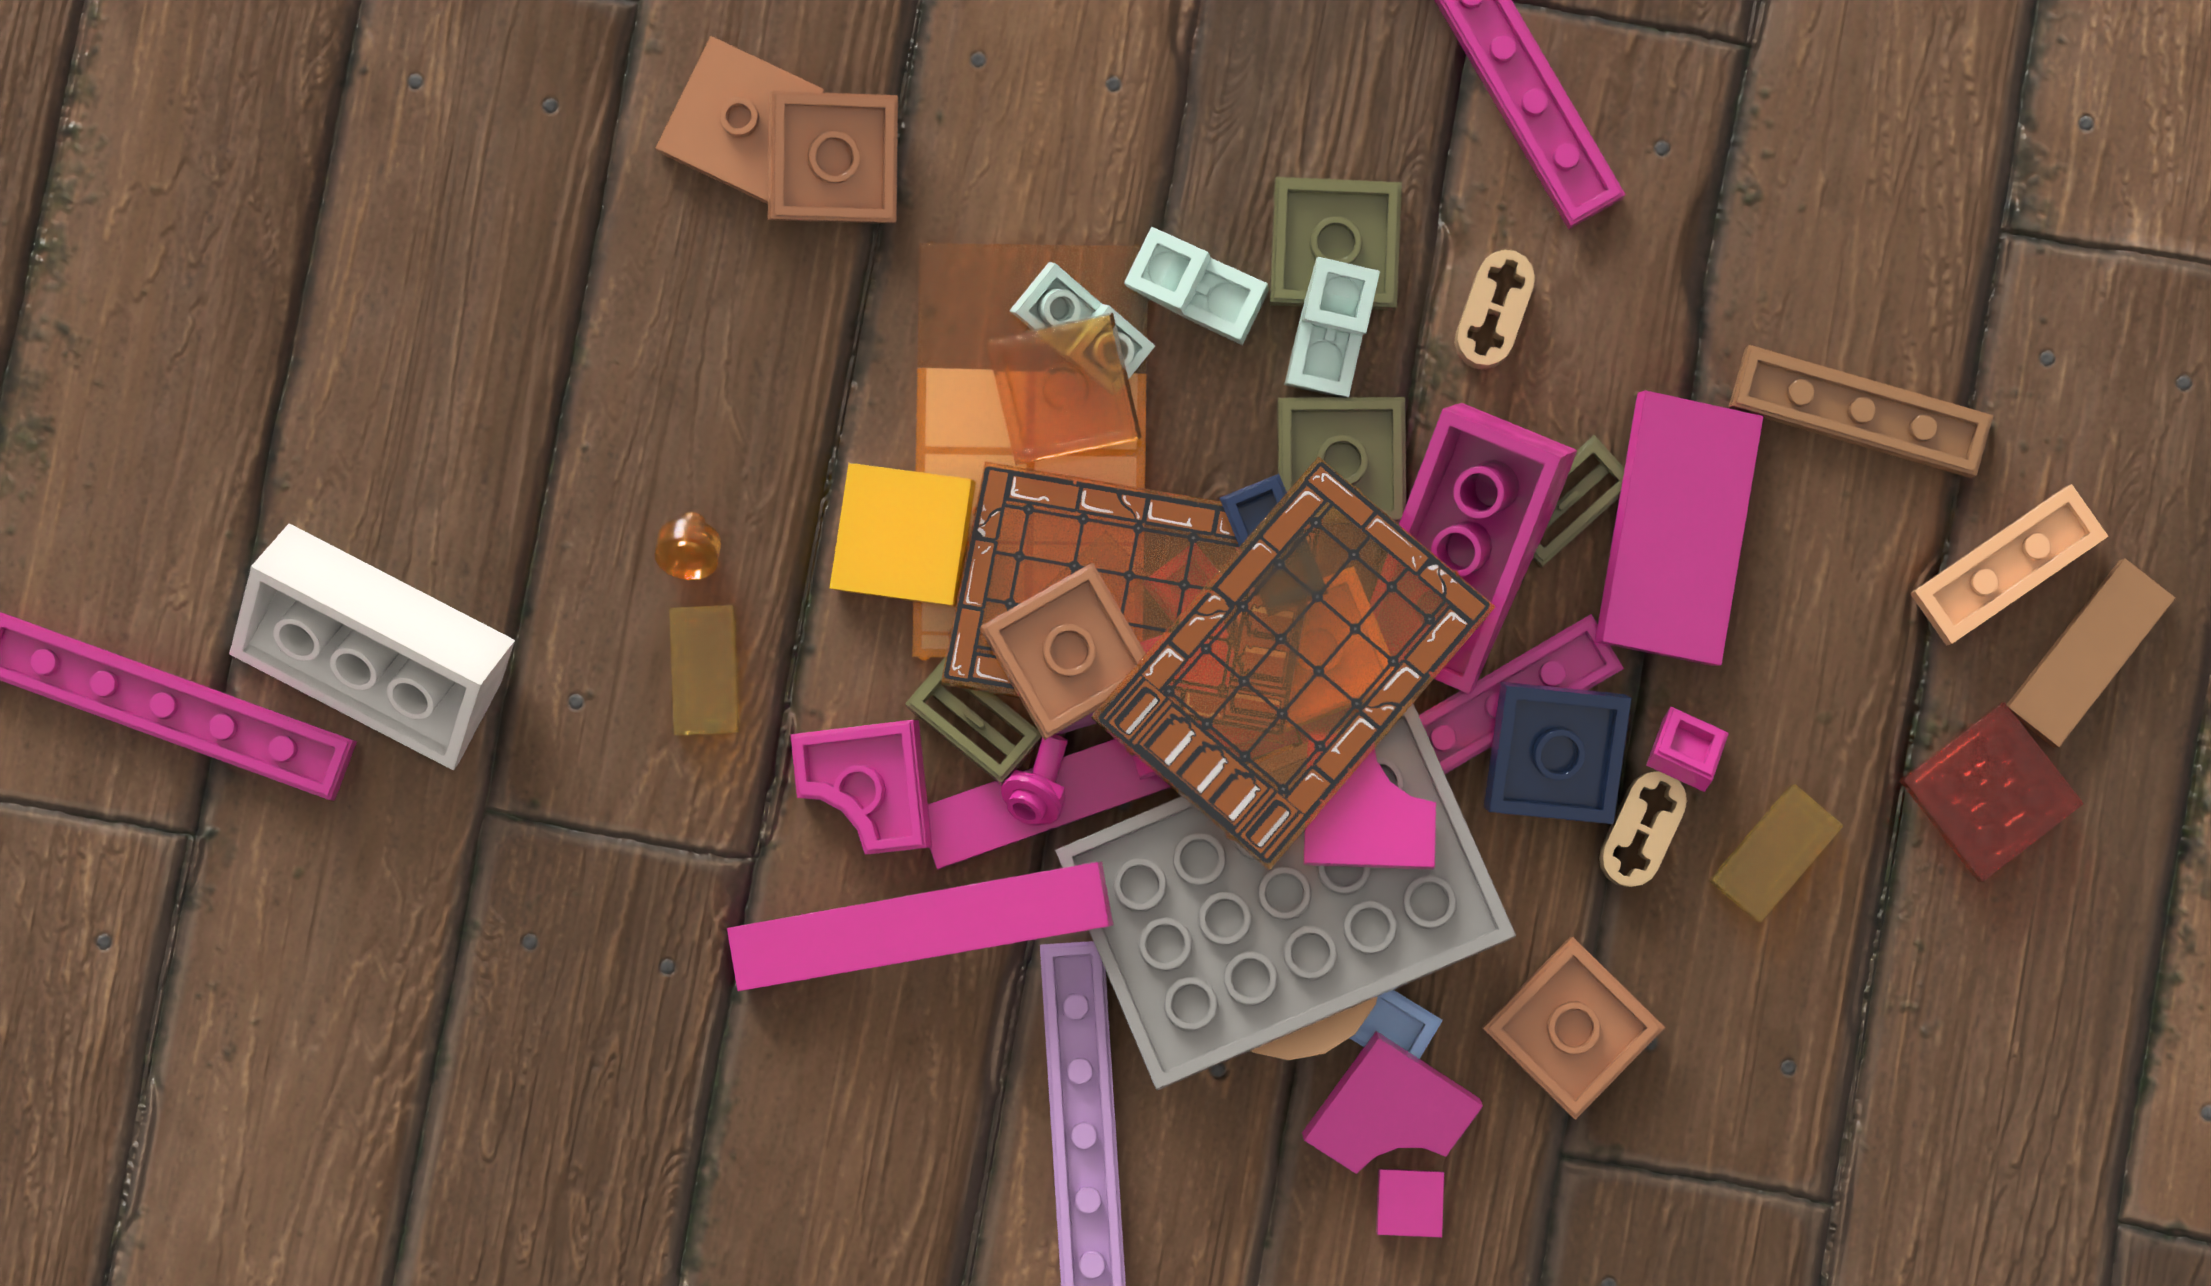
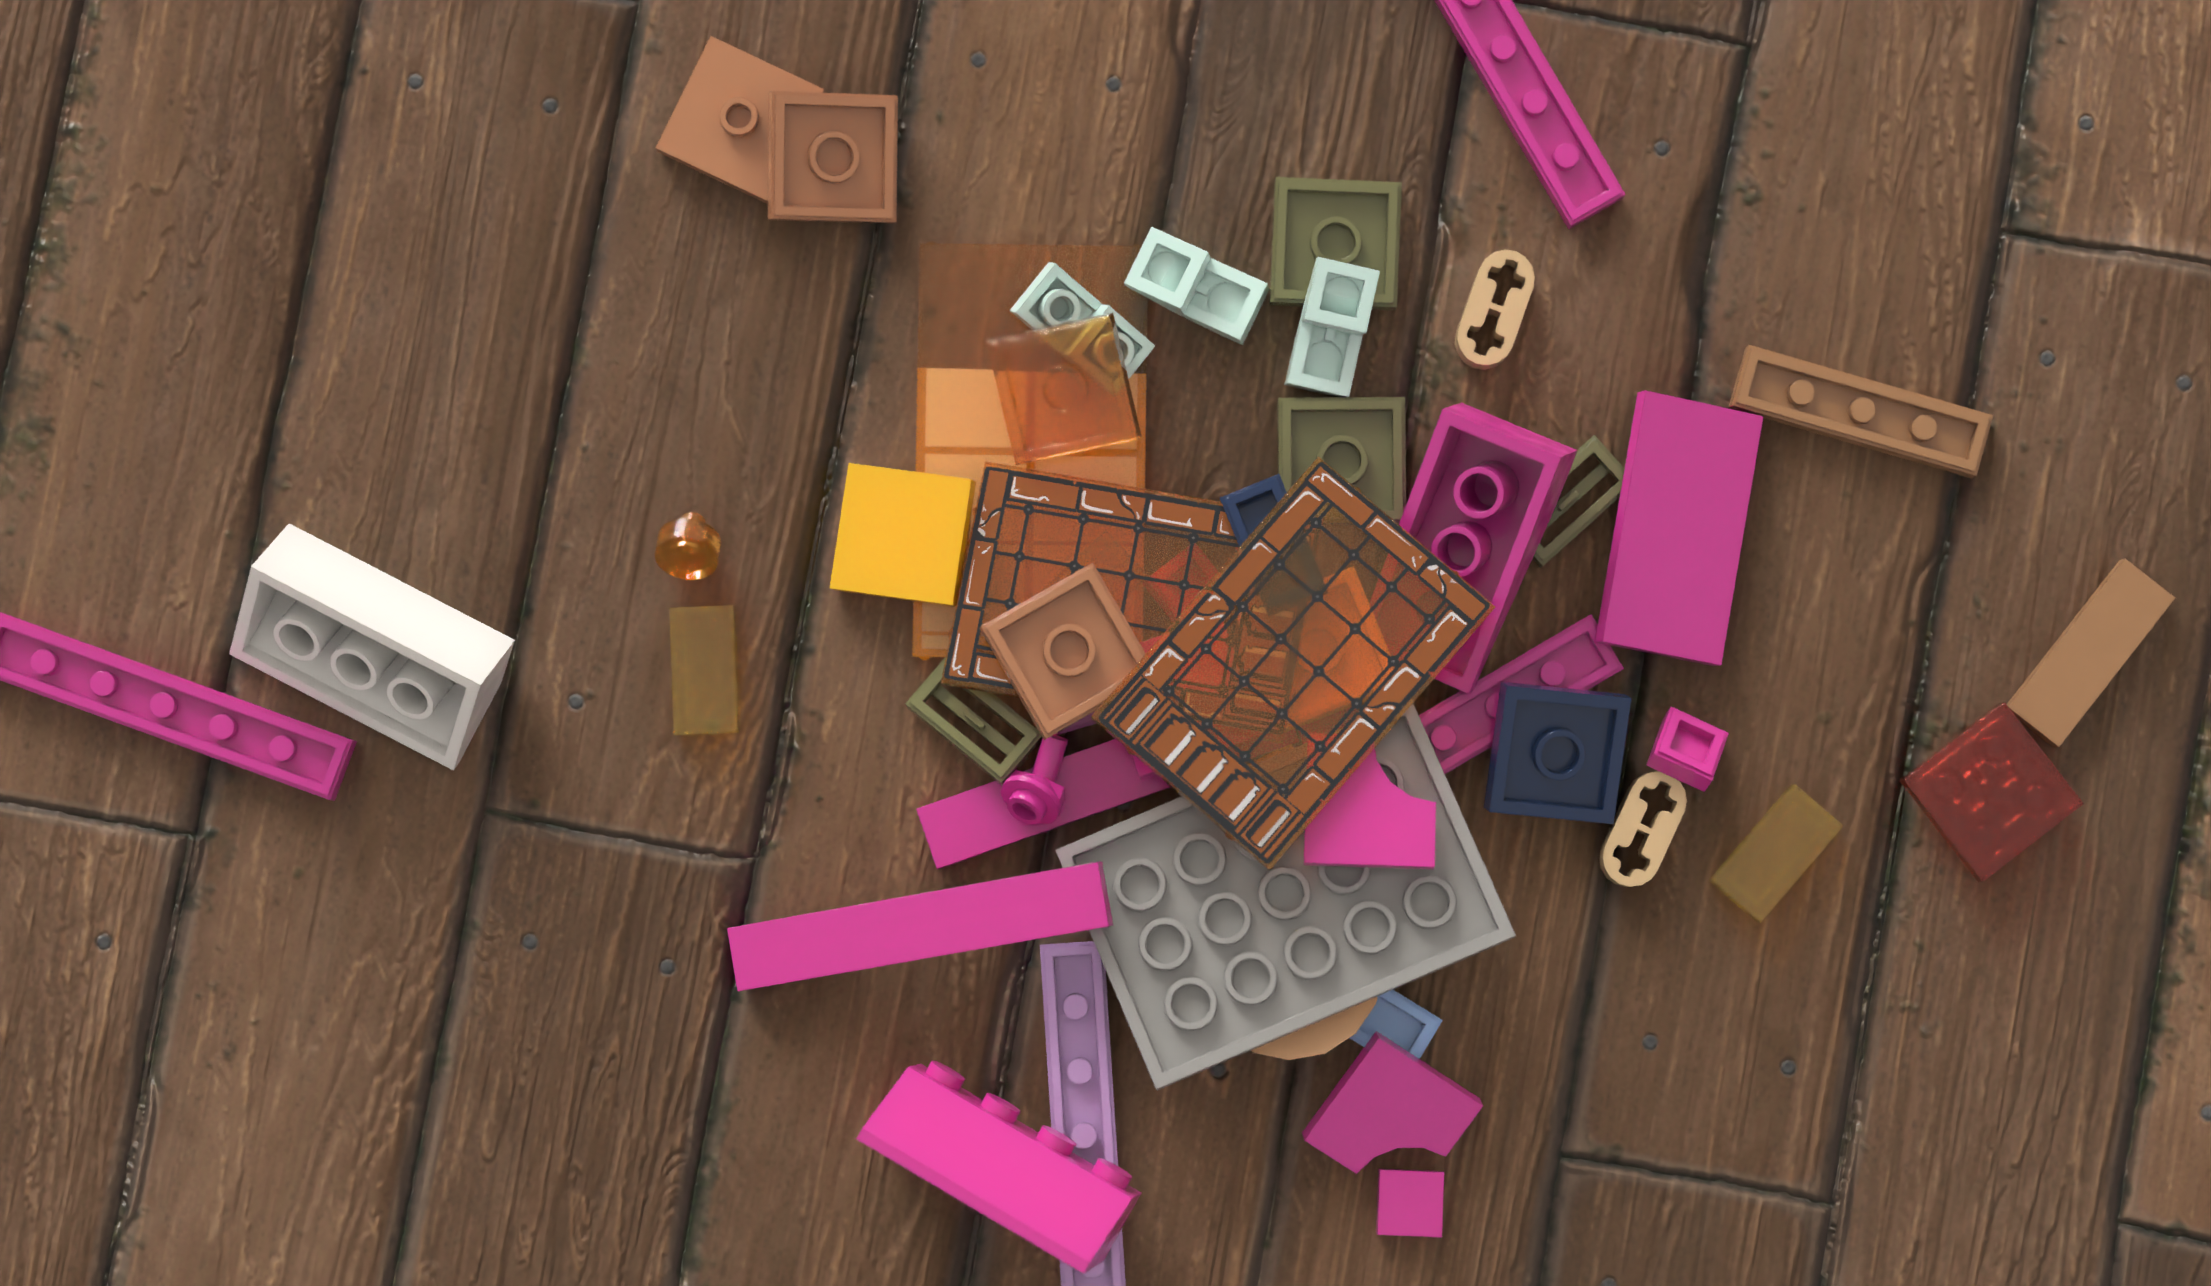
(872, 778): dark pink tile -> none
(1001, 1165): none -> dark pink slope
(1573, 1027): nougat plate -> none
(2009, 565): light nougat plate -> none

